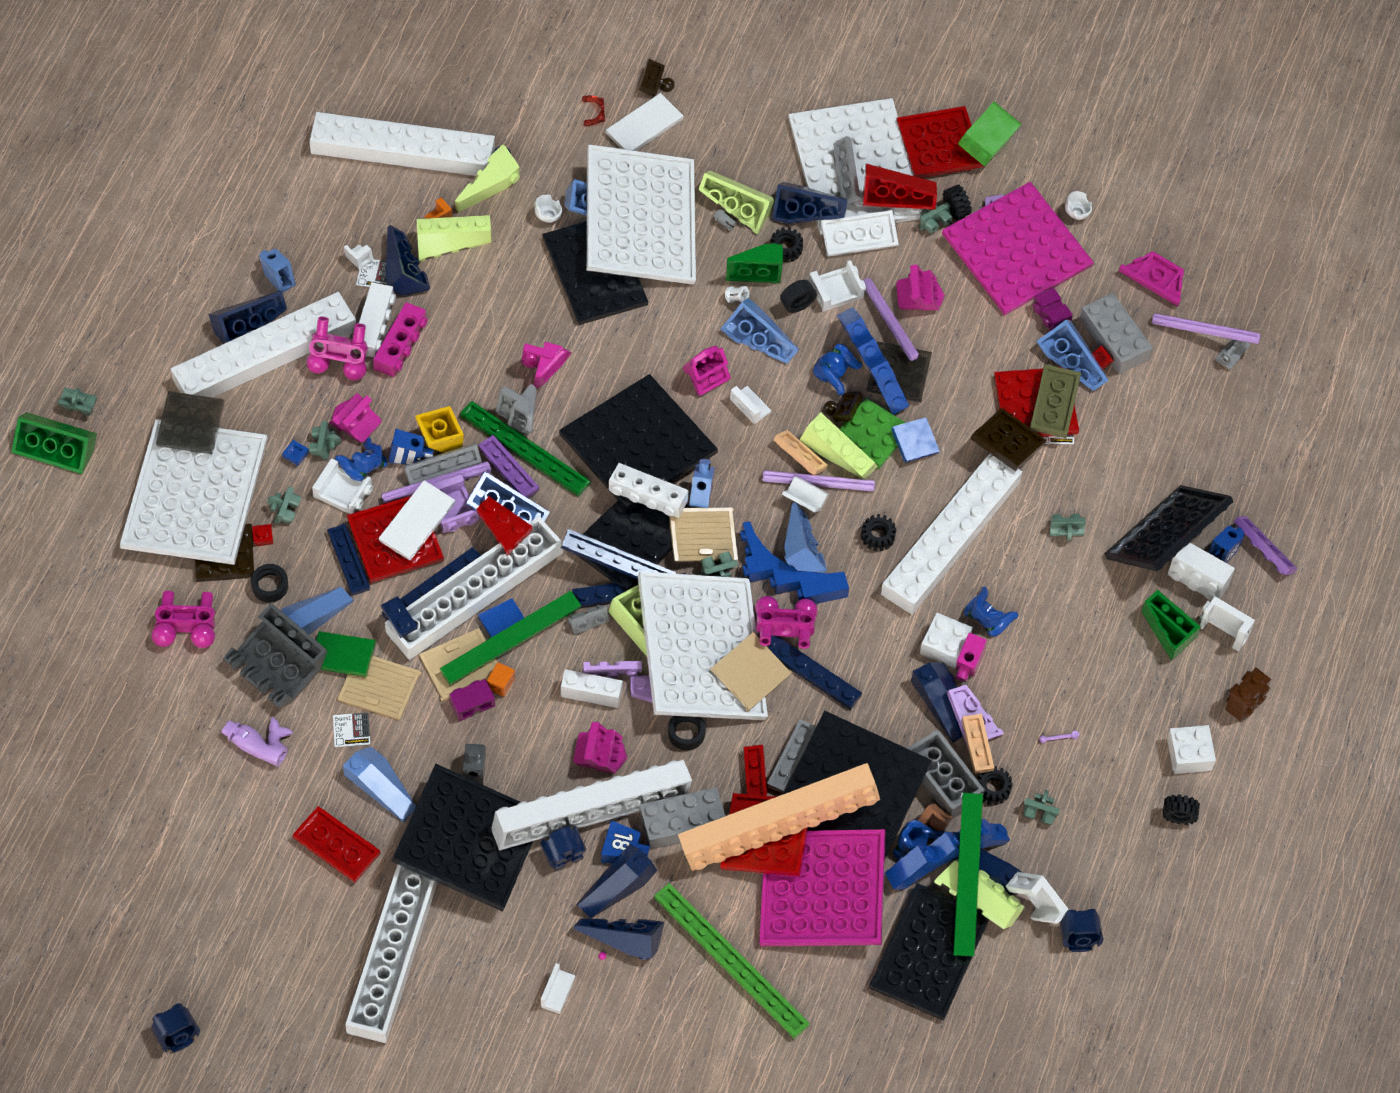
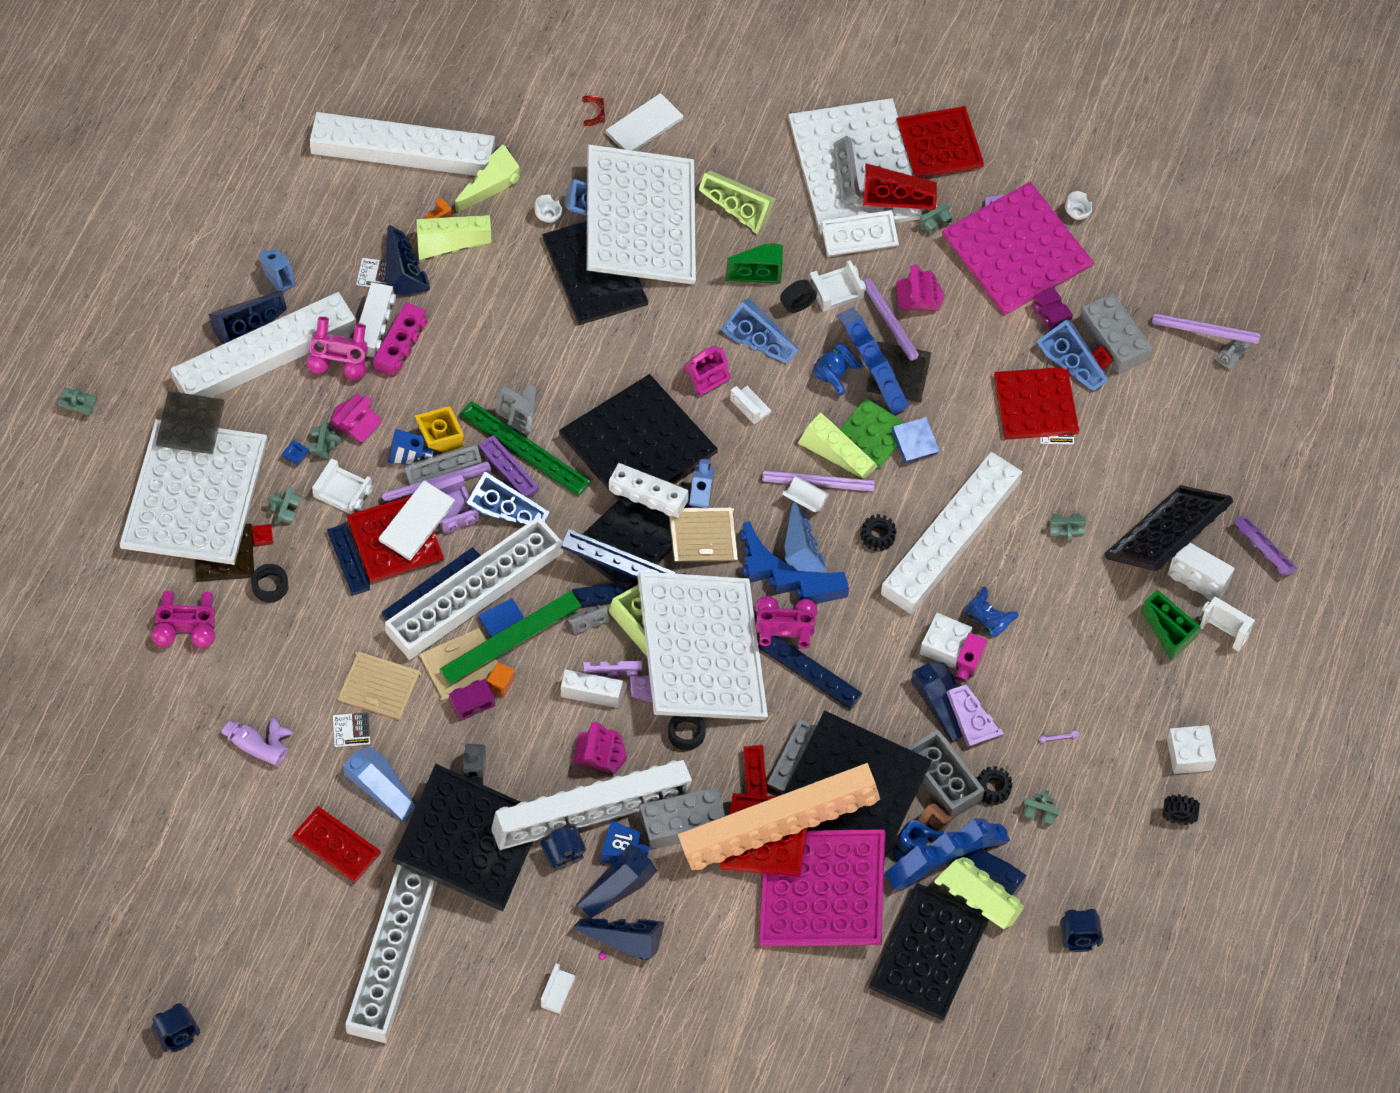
(53, 442): green slope -> none
(278, 657): dark grey slope -> none
(317, 610): medium blue wedge -> none
(346, 653): green tile -> none
(359, 255): white panel -> none
(363, 463): blue hair -> none
(399, 617): dark blue plate -> none
(504, 524): red wing -> none
(545, 359): dark pink piece -> none
(653, 78): dark brown plate -> none
(721, 217): light grey pin -> none
(725, 563): sand green hips -> none
(731, 960): bright green plate -> none
(736, 294): white bush -> none
(750, 671): tan piece -> none
(790, 236): black tyre -> none
(800, 452): light nougat plate -> none
(804, 204): dark blue wedge -> none
(846, 408): dark brown plate -> none
(958, 202): black tyre -> none
(968, 874): green tile -> none
(977, 743): light nougat plate -> none
(989, 134): bright green slope -> none
(1008, 439): dark brown plate -> none
(1044, 898): white panel -> none
(1055, 401): olive plate -> none
(1156, 275): dark pink wing -> none
(1229, 540): blue torso -> none
(1248, 694): reddish brown brick -> none

